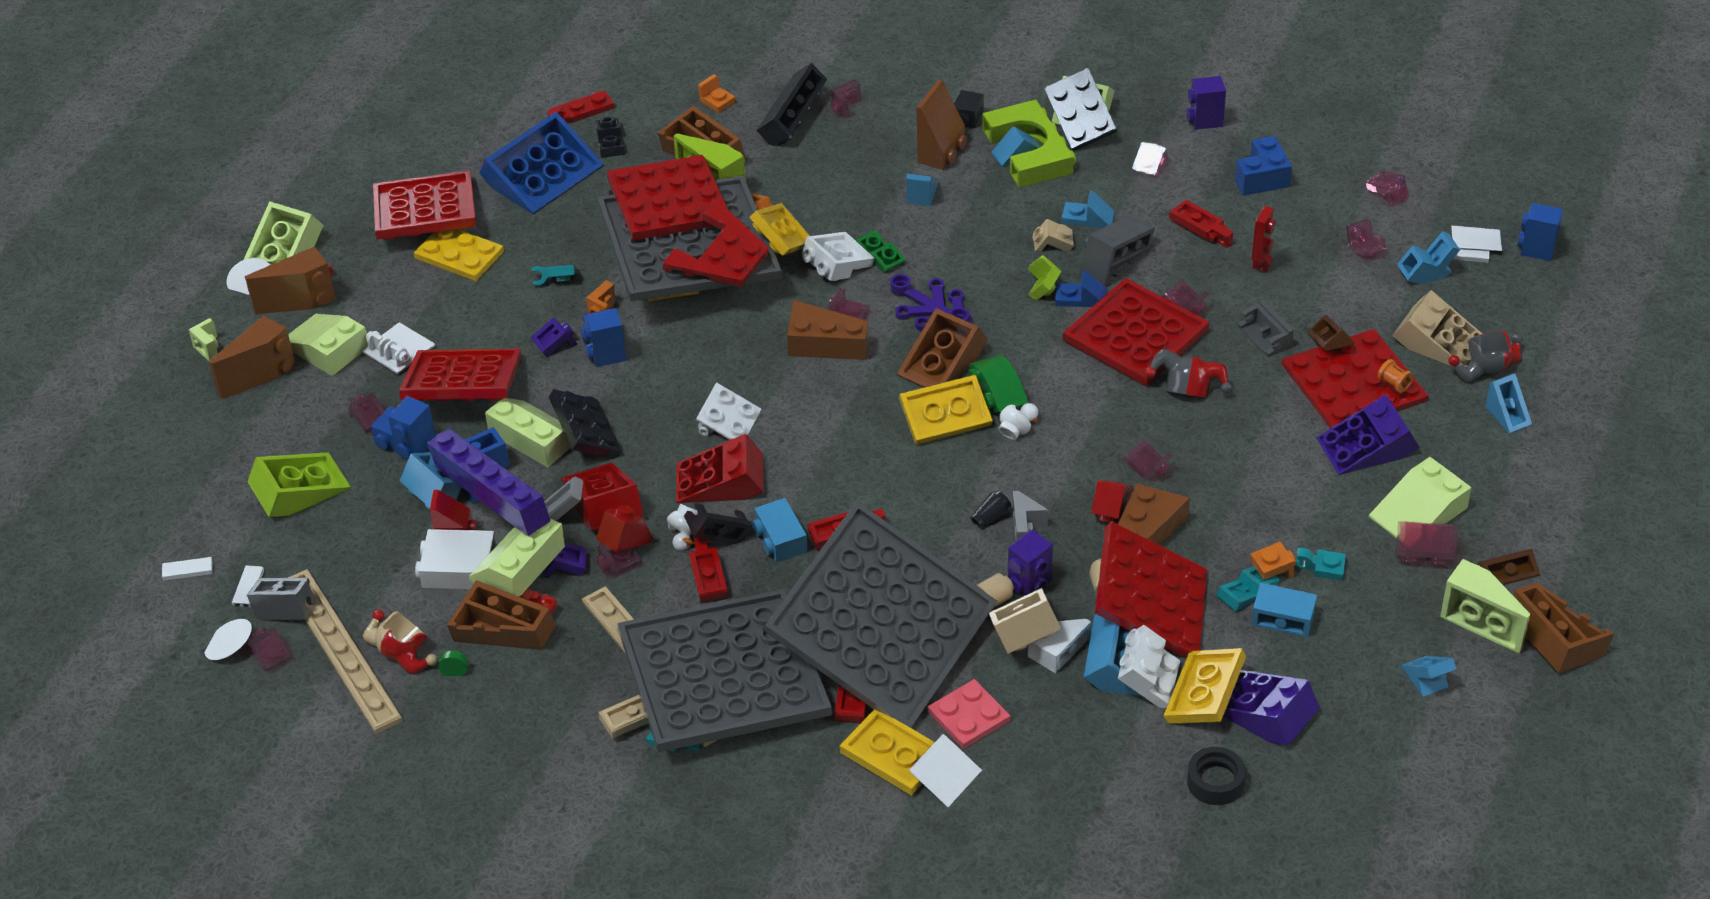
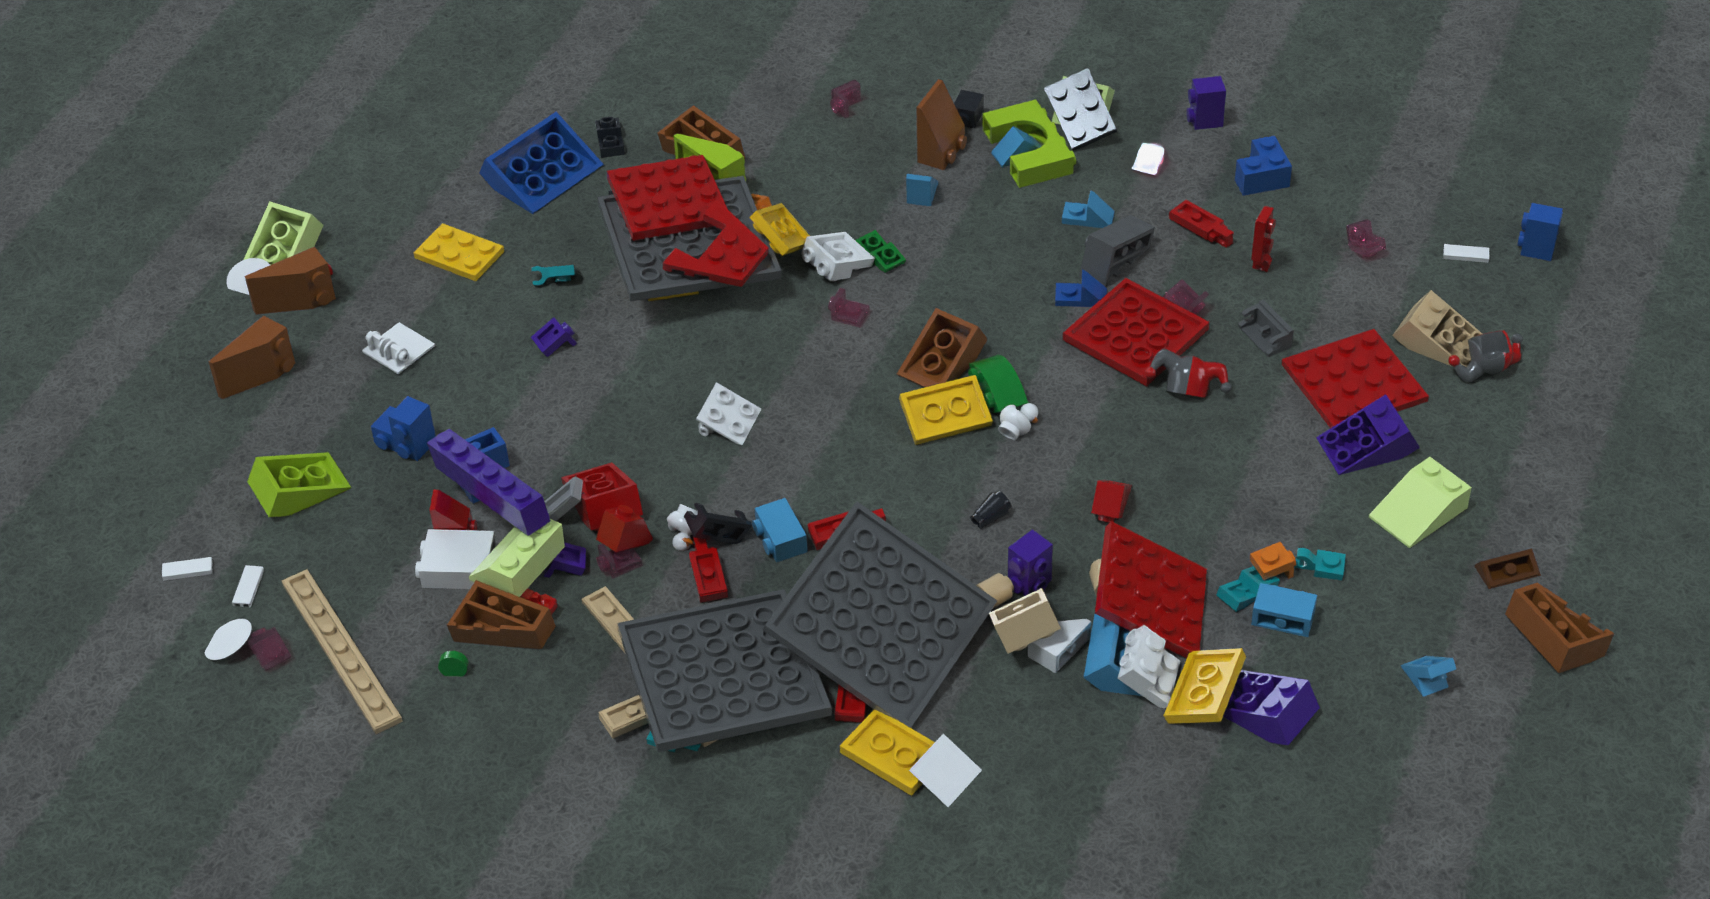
(204, 338): yellowish green bracket -> none
(281, 598): dark grey hinge -> none
(329, 341): yellowish green slope -> none
(366, 410): clear pink bracket -> none
(398, 640): piece -> none
(423, 205): red plate -> none
(423, 477): dark azure brick -> none
(461, 374): red plate -> none
(528, 430): yellowish green slope -> none
(584, 107): red hinge -> none
(584, 424): black plate -> none
(601, 298): orange bracket -> none
(604, 336): blue brick -> none
(713, 95): orange bracket -> none
(721, 473): red slope -> none
(792, 105): black brick -> none
(825, 333): dark orange wedge -> none
(901, 285): dark purple plant -> none
(968, 714): coral plate -> none
(1027, 514): light grey slope -> none
(1046, 274): lime bracket -> none
(1054, 235): tan bracket -> none
(1146, 460): clear pink bracket -> none
(1154, 513): dark orange wedge -> none
(1210, 793): black tyre -> none
(1329, 334): reddish brown slope -> none
(1389, 184): clear pink bracket -> none
(1395, 376): orange bush -> none
(1426, 540): clear pink brick -> none
(1430, 264): dark azure brick -> none
(1477, 238): white sticker -> none
(1484, 606): yellowish green slope -> none
(1507, 403): dark azure slope -> none

